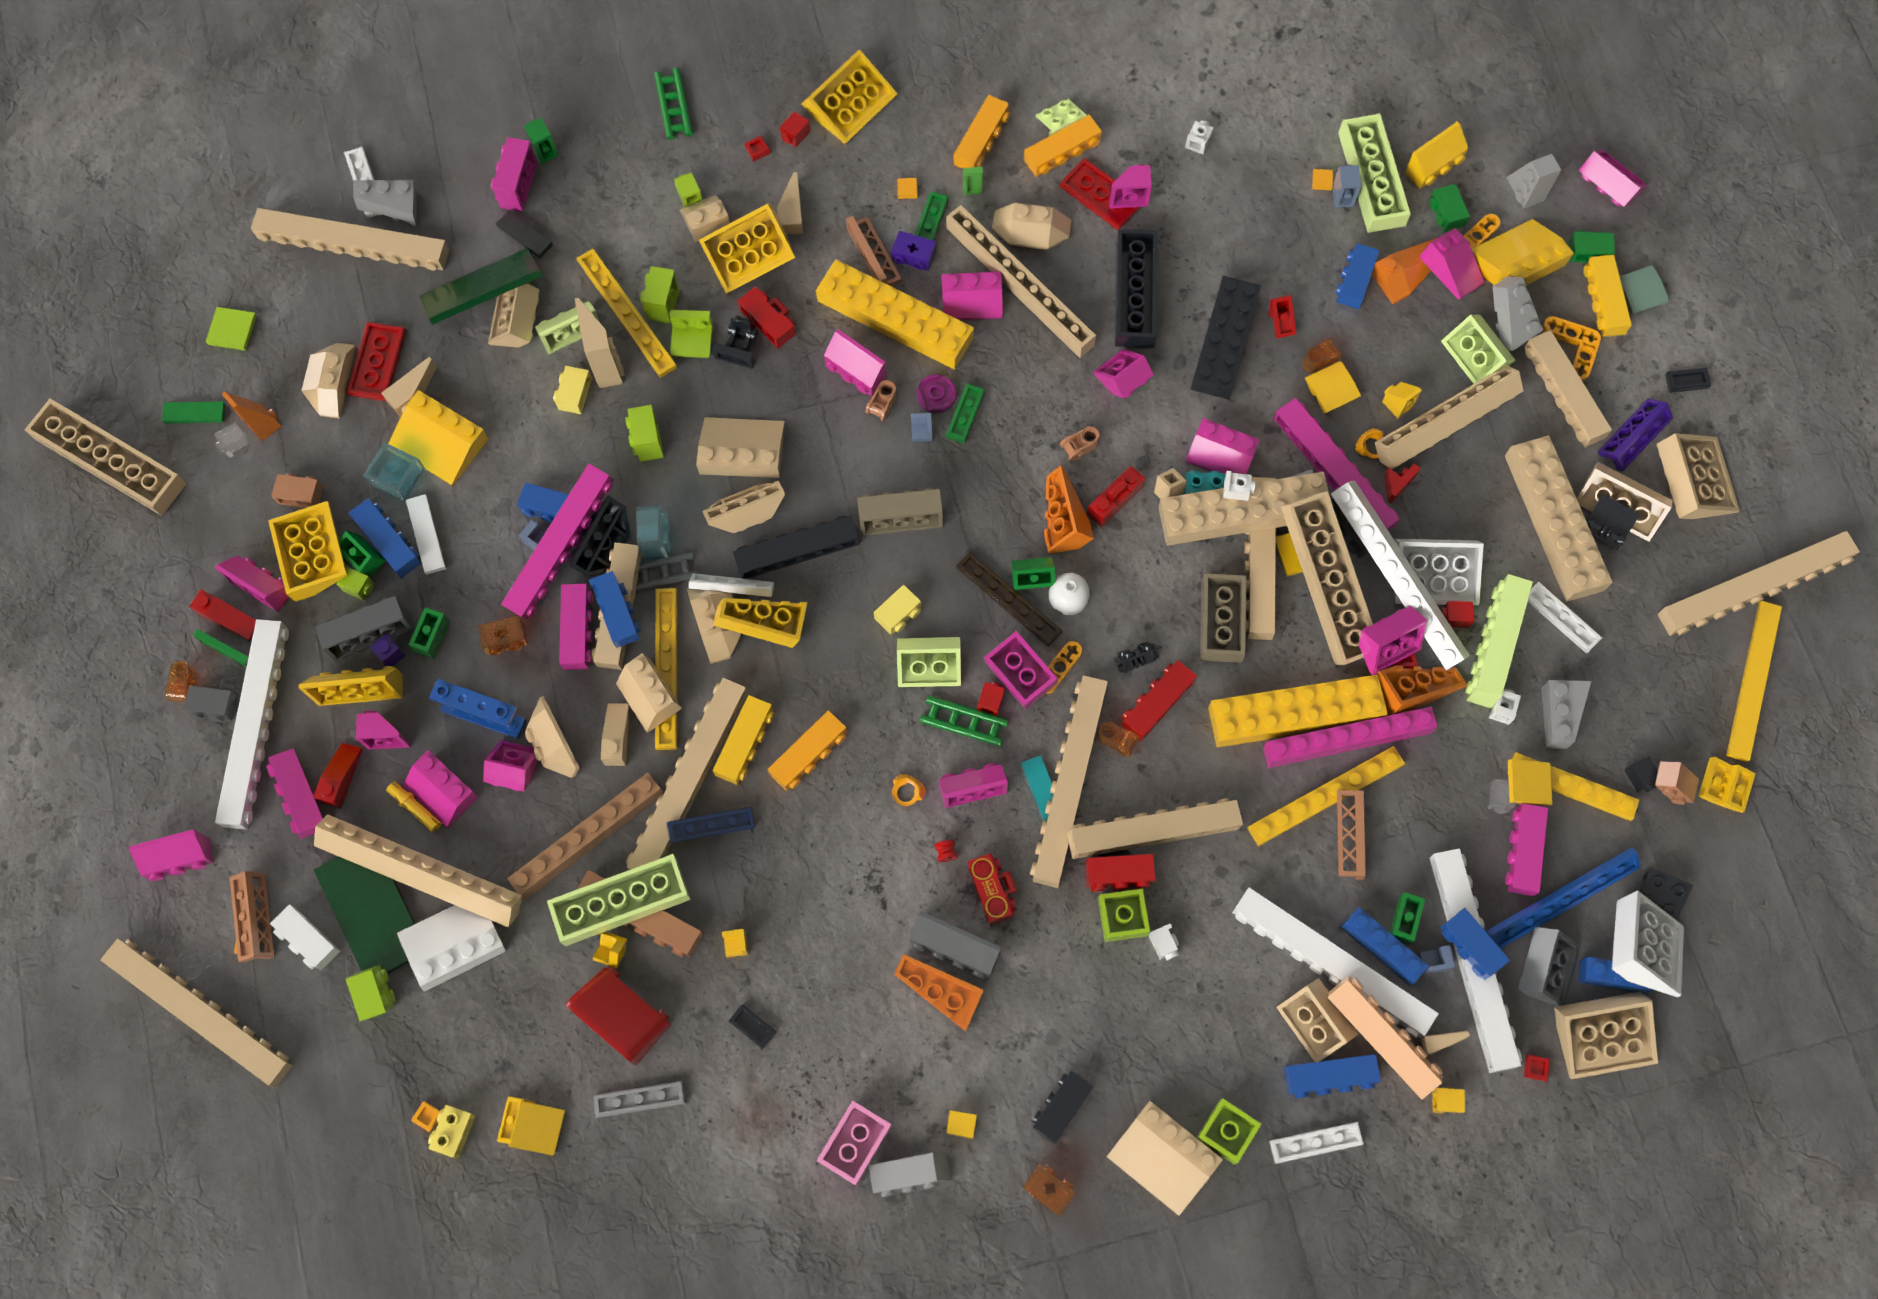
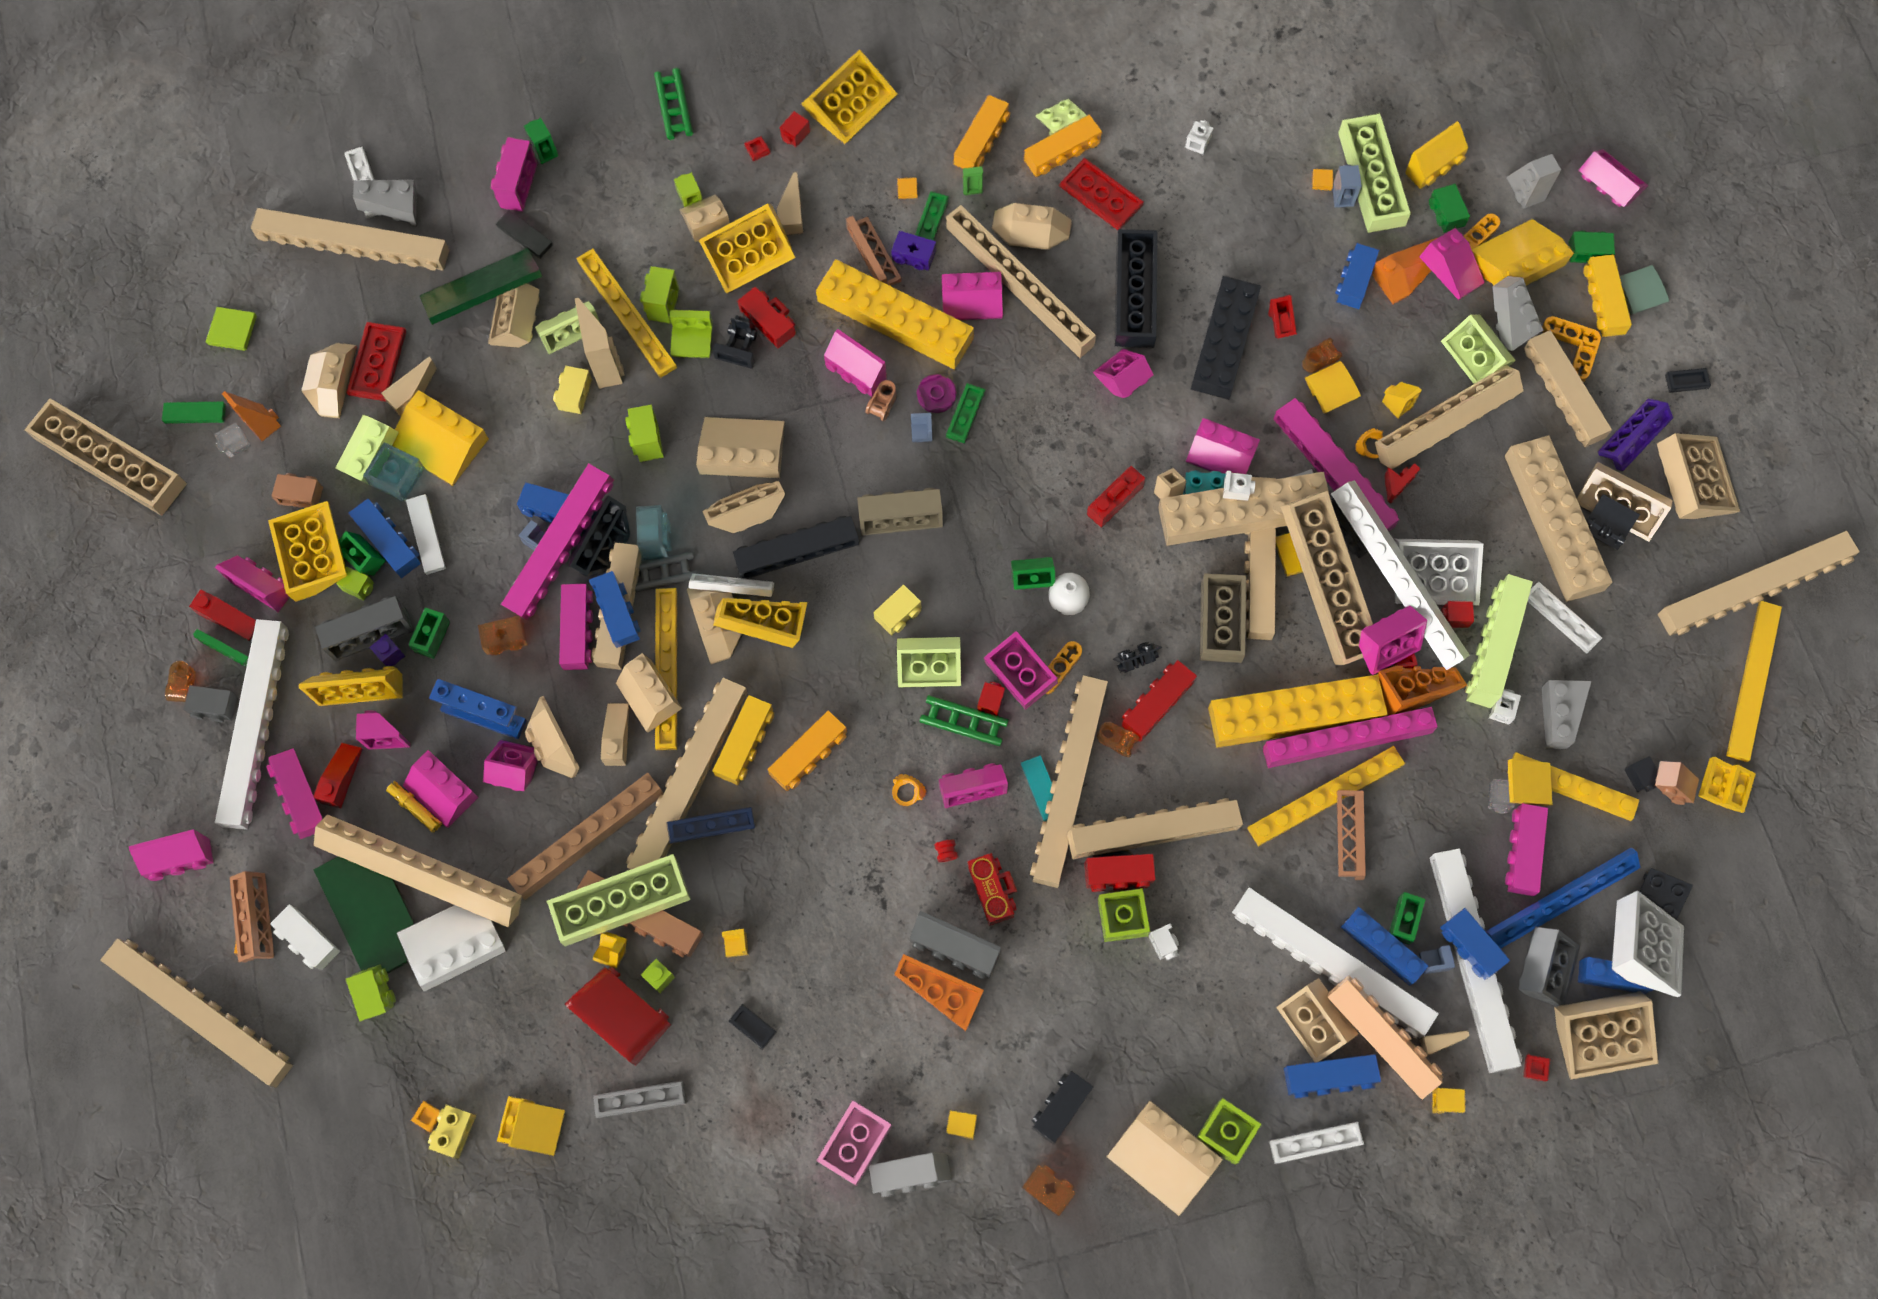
(364, 446): none -> yellowish green slope
(658, 975): none -> lime brick
(1009, 599): dark brown tile -> none
(1067, 521): orange wedge -> none
(1077, 445): nougat piece -> none
(1132, 188): dark pink slope -> none

